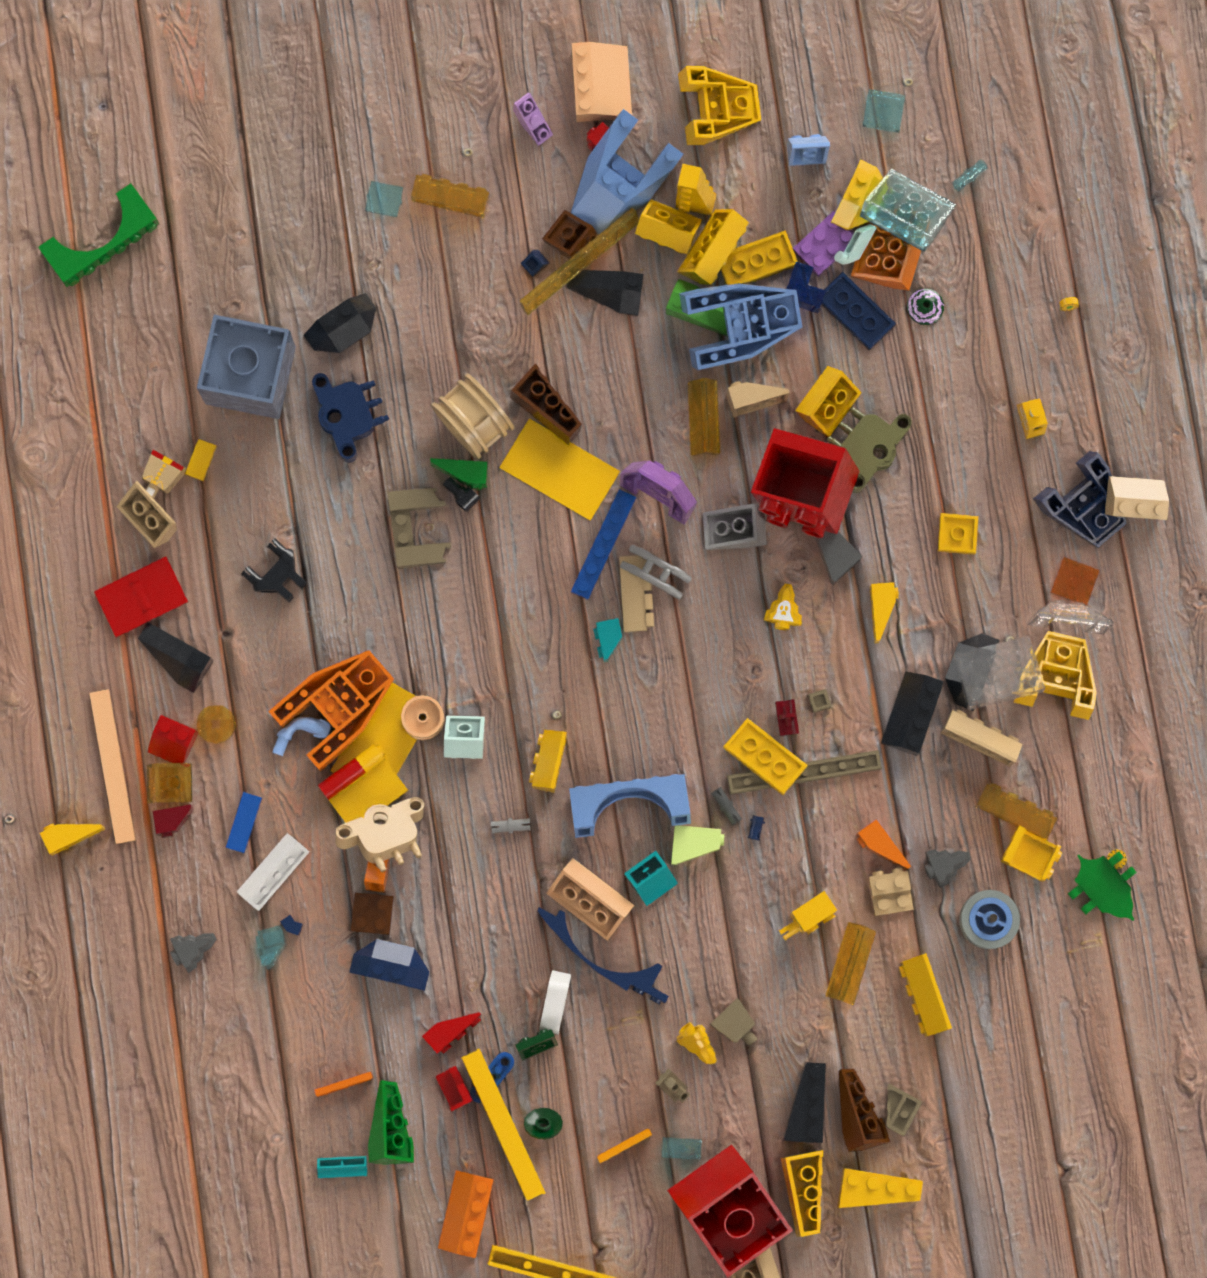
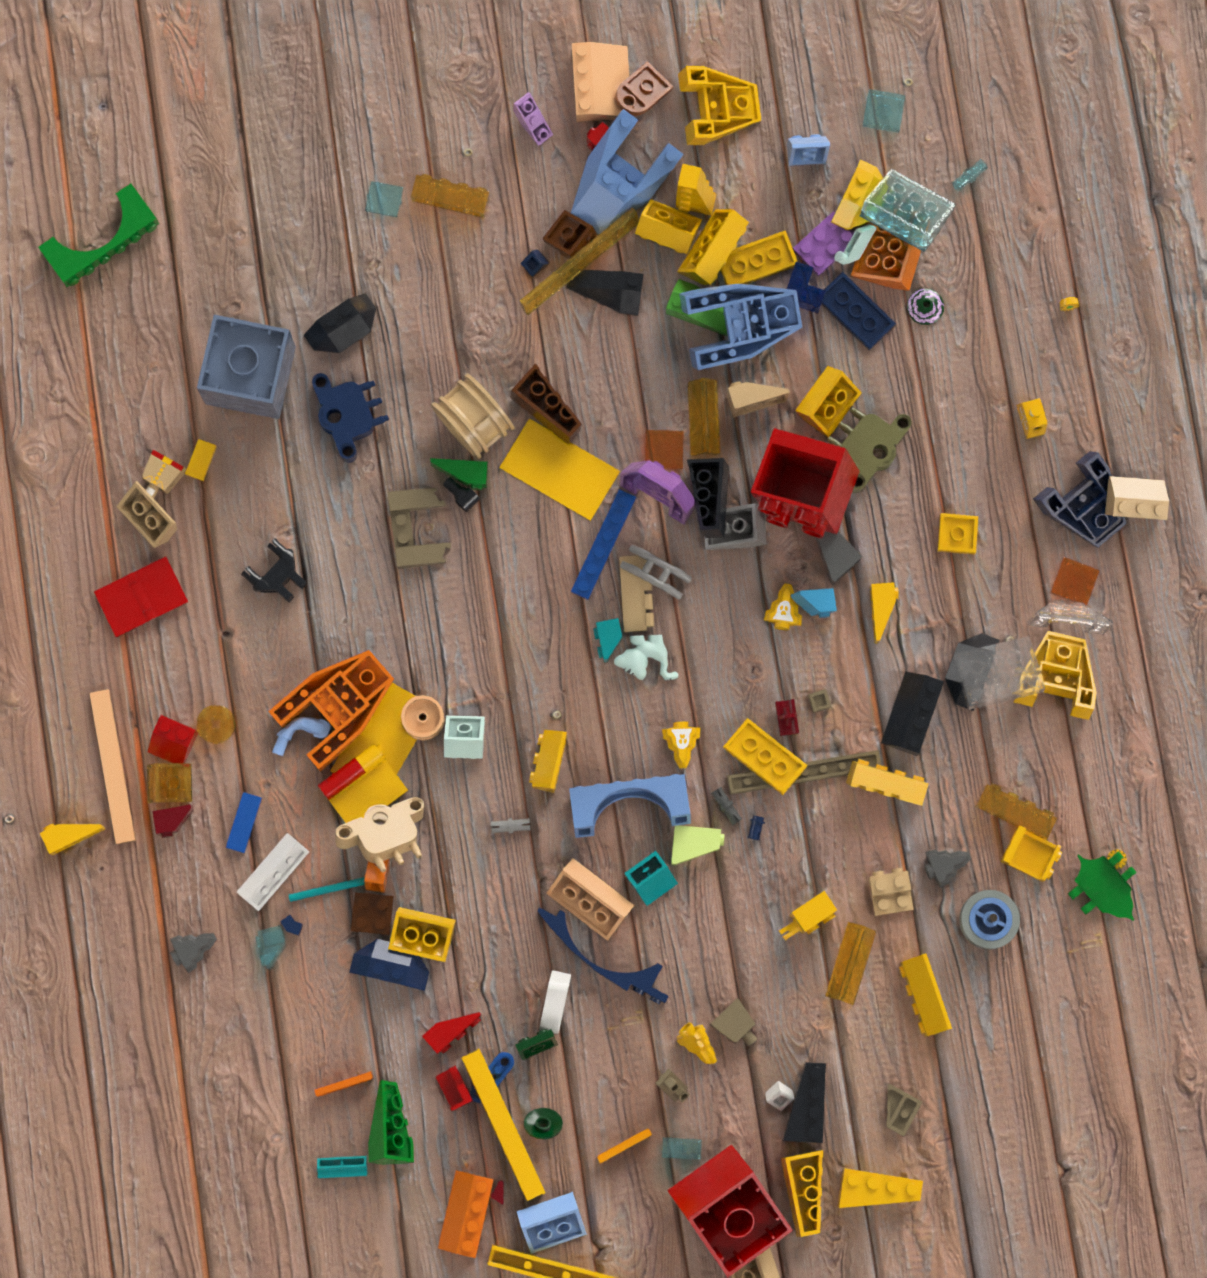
(178, 658): black wedge -> none
(326, 889): none -> teal bar
(421, 934): none -> yellow slope
(498, 1193): none -> dark red slope
(551, 1222): none -> light blue slope
(635, 660): none -> light aqua animal
(643, 88): none -> tile
(665, 448): none -> clear orange tile
(681, 741): none -> yellow rock
(710, 490): none -> black wedge
(779, 1095): none -> white slope
(816, 602): none -> dark azure slope
(859, 1121): reddish brown wedge -> none
(879, 843): orange slope -> none
(886, 782): none -> yellow wedge
(981, 738): tan slope -> none

